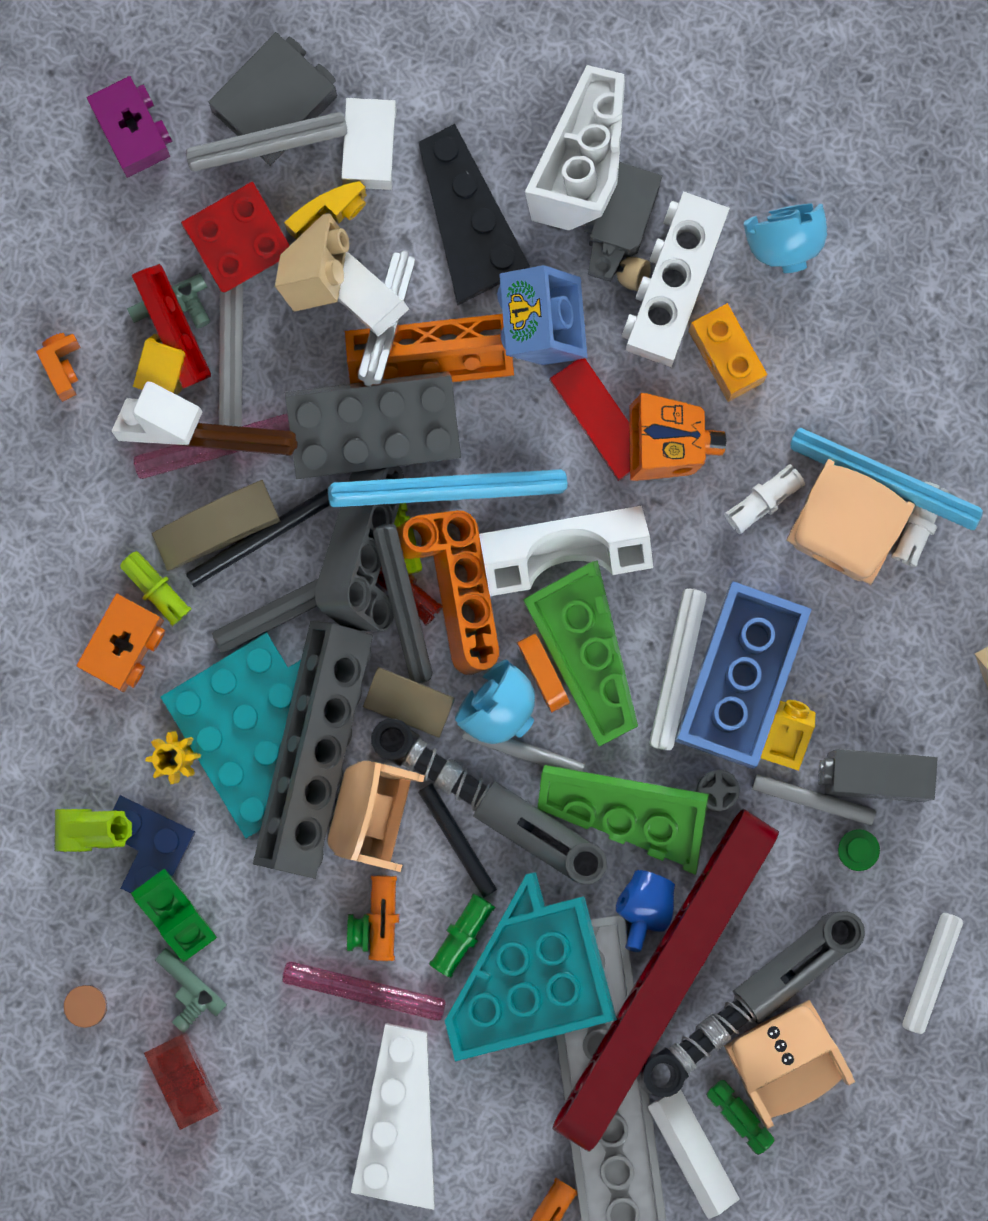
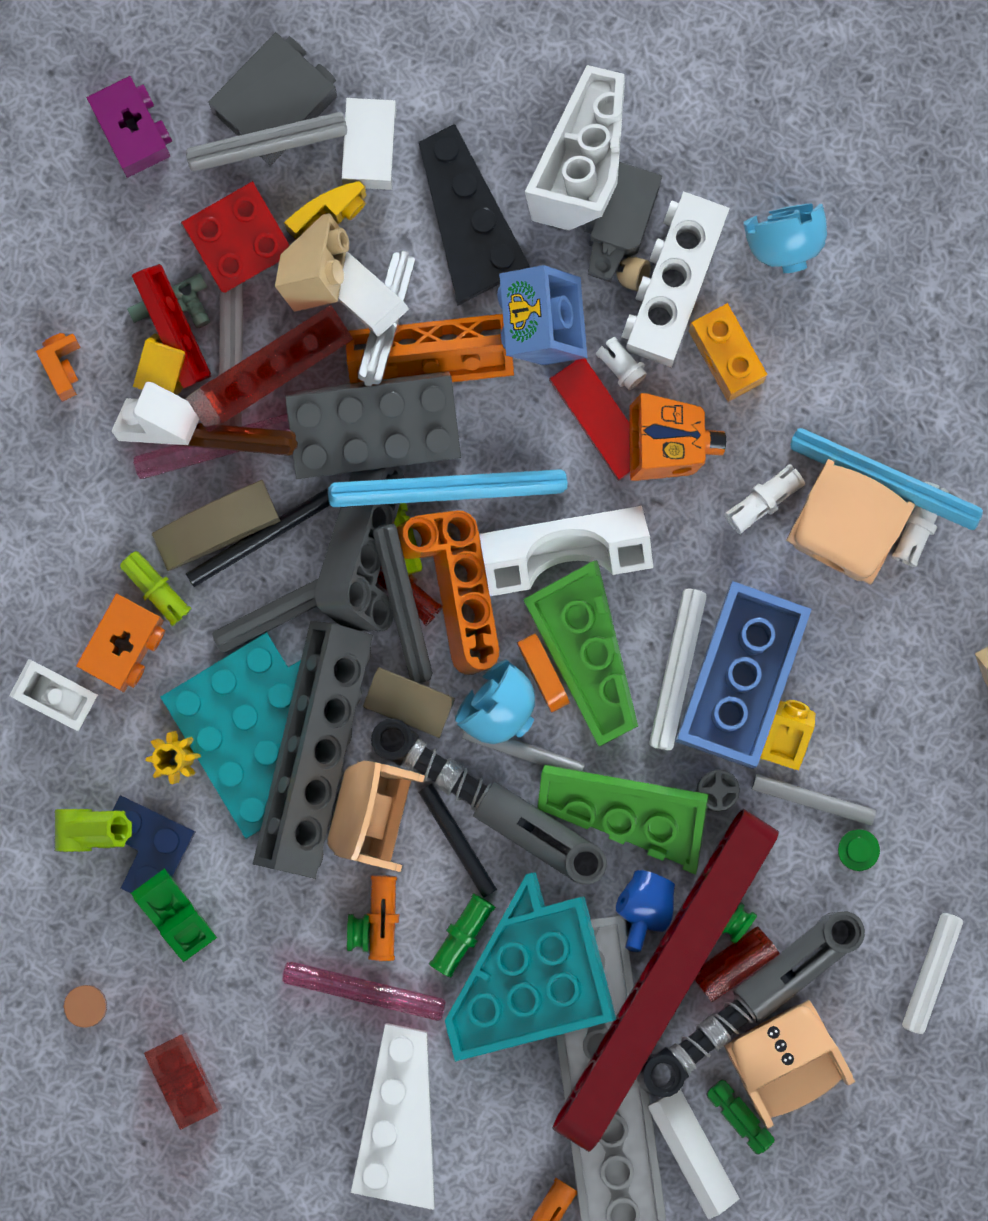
(53, 695): none -> white slope
(189, 992): sand green hose -> none
(269, 368): none -> clear red brick
(623, 365): none -> white pin
(735, 963): none -> clear red tile
(739, 923): none -> green bush
(878, 775): dark grey brick -> none

